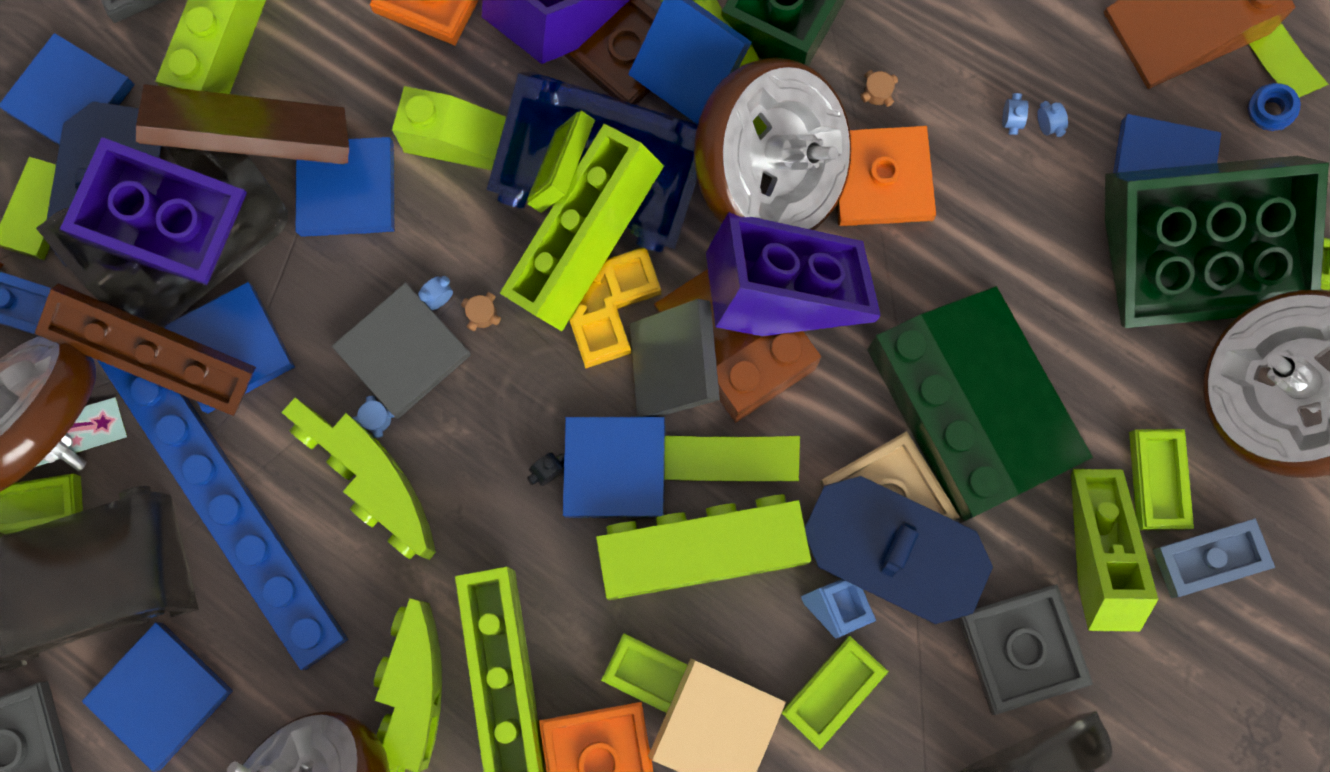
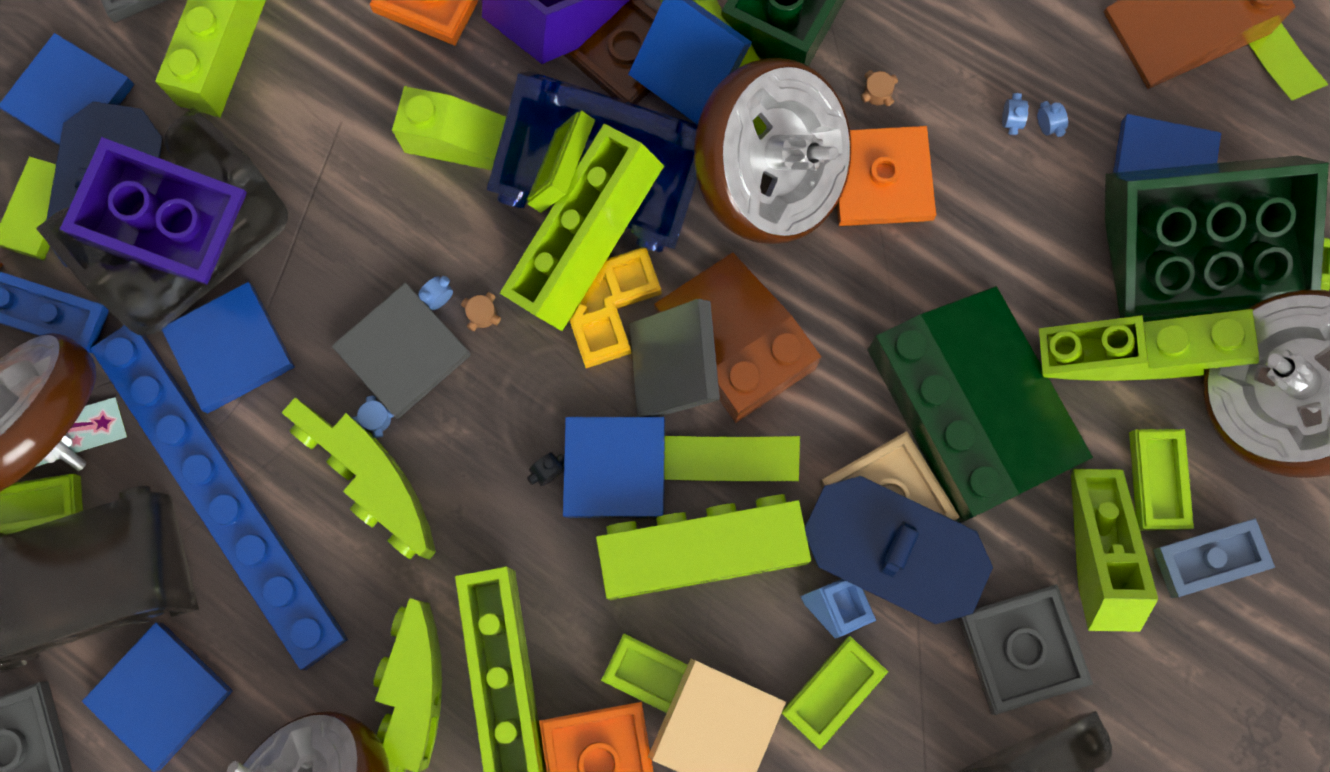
(144, 349): reddish brown plate -> none
(242, 125): tile -> none
(349, 195): blue tile -> none
(787, 278): dark purple slope -> none
(1148, 350): none -> lime slope
(1282, 96): blue plate -> none

